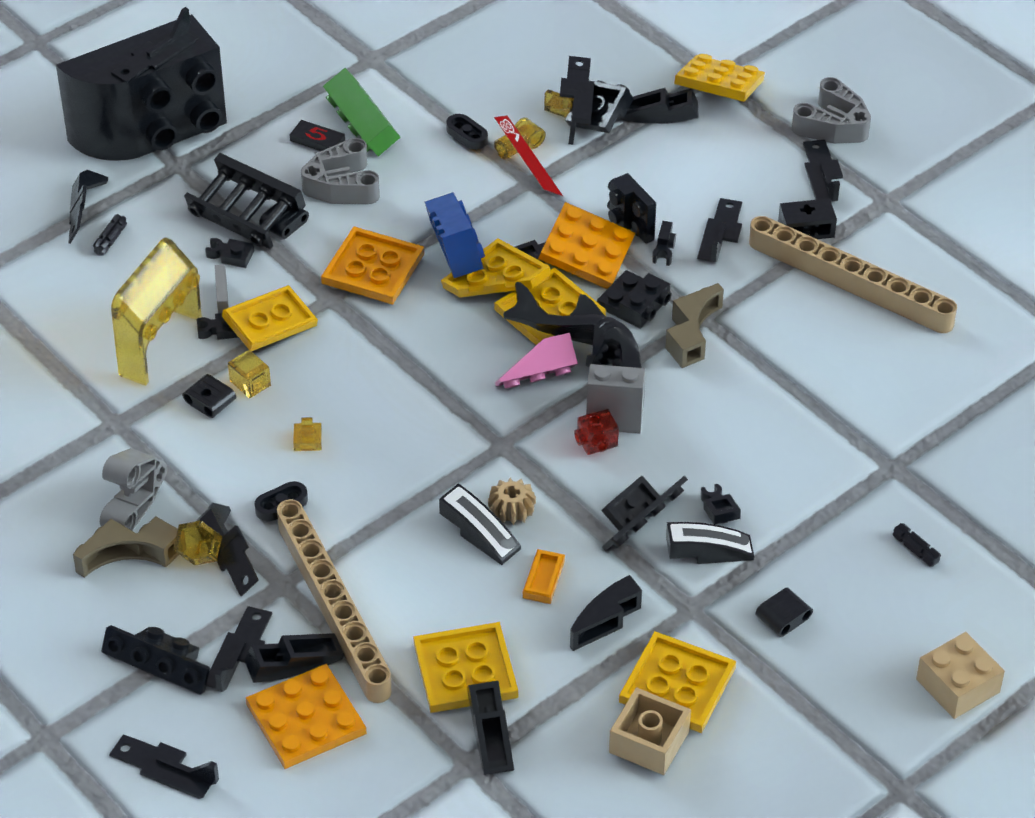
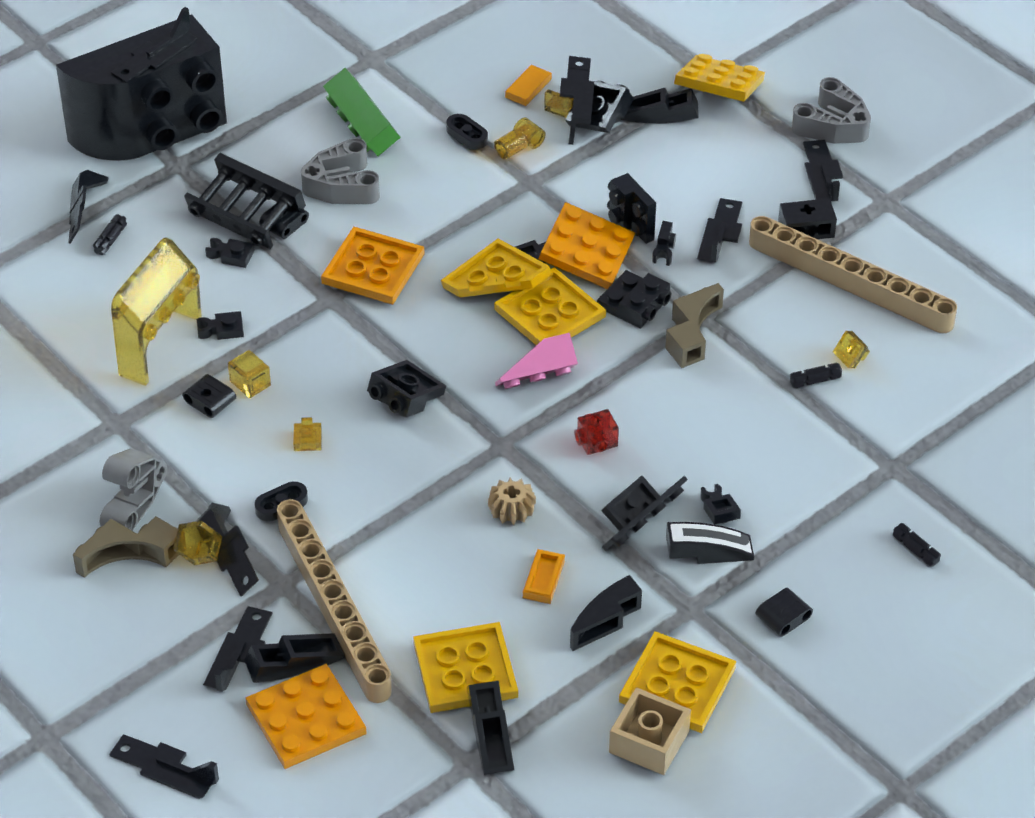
(158, 654): black bracket -> none
(221, 287): light grey tile -> none
(269, 318): yellow tile -> none
(315, 136): black tile -> none
(404, 388): none -> black plate
(455, 234): blue wedge -> none
(478, 524): slope -> none
(527, 154): red sticker -> none
(528, 85): none -> light orange tile
(585, 324): black piece -> none
(619, 391): light grey slope -> none
(815, 375): none -> black axle
(851, 349): none -> clear yellow tile
(960, 675): tan brick -> none

